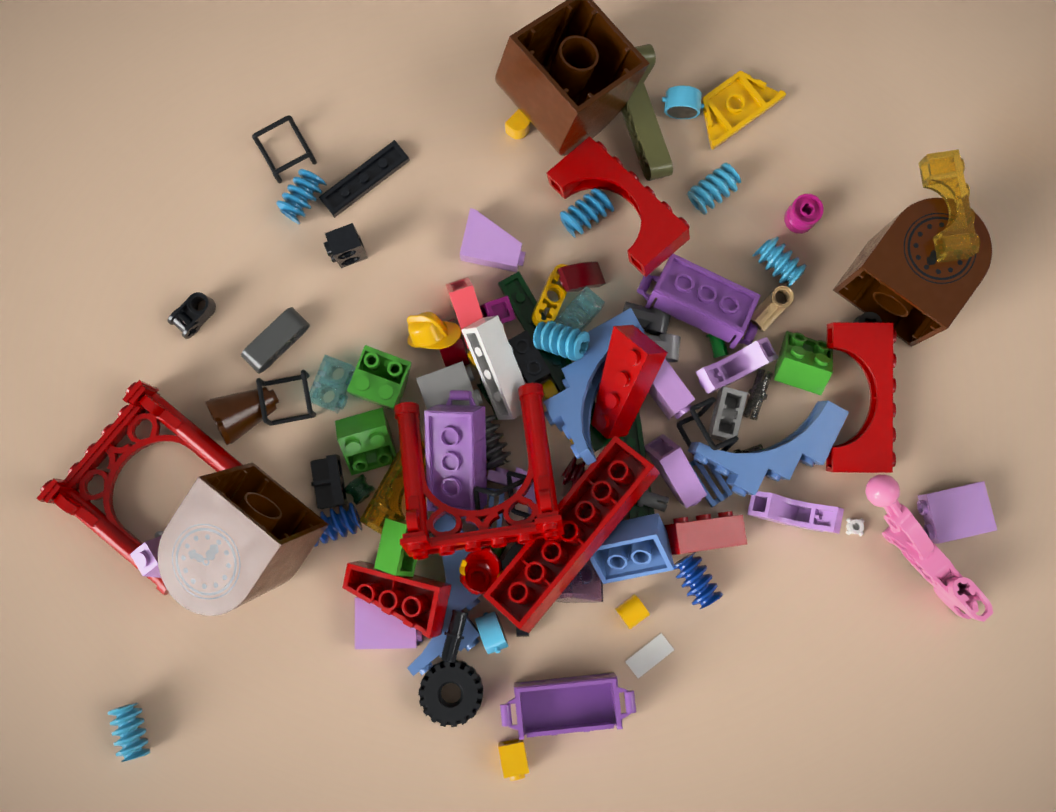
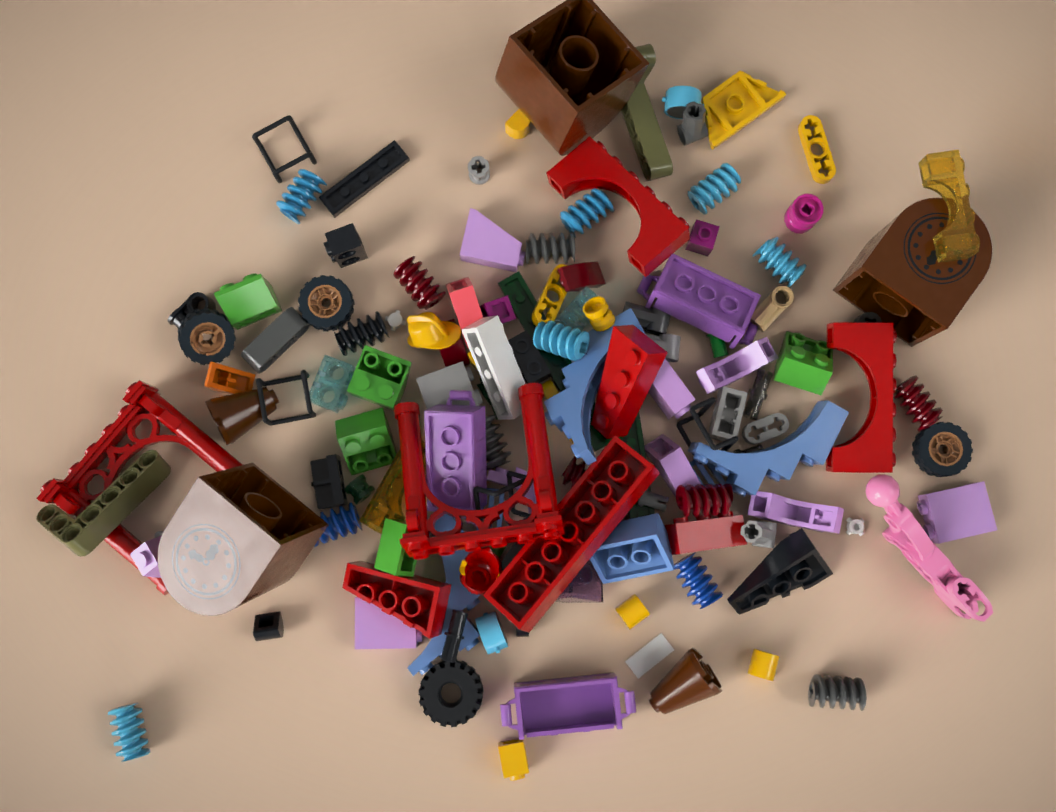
(109, 508): none -> olive beam
(210, 323): none -> black wheel
(228, 379): none -> orange slope
(248, 300): none -> bright green slope
(268, 626): none -> black brick
(326, 289): none -> black wheel
(361, 333): none -> black piece
(395, 320): none -> white piece
(417, 283): none -> dark red piece
(484, 165): none -> light grey bush
(550, 248): none -> dark grey piece
(601, 317): none -> yellow wheel
(685, 684): none -> reddish brown cone
(693, 125): none -> dark grey piece
(702, 238): none -> magenta brick
(704, 498): none -> dark red piece
(760, 533): none -> light grey piece
(763, 423): none -> light grey beam
(763, 664): none -> yellow brick
(787, 567): none -> black wedge
(805, 135): none -> yellow beam
(838, 690): none -> dark grey piece
(917, 403): none -> dark red piece
(956, 449): none -> black wheel

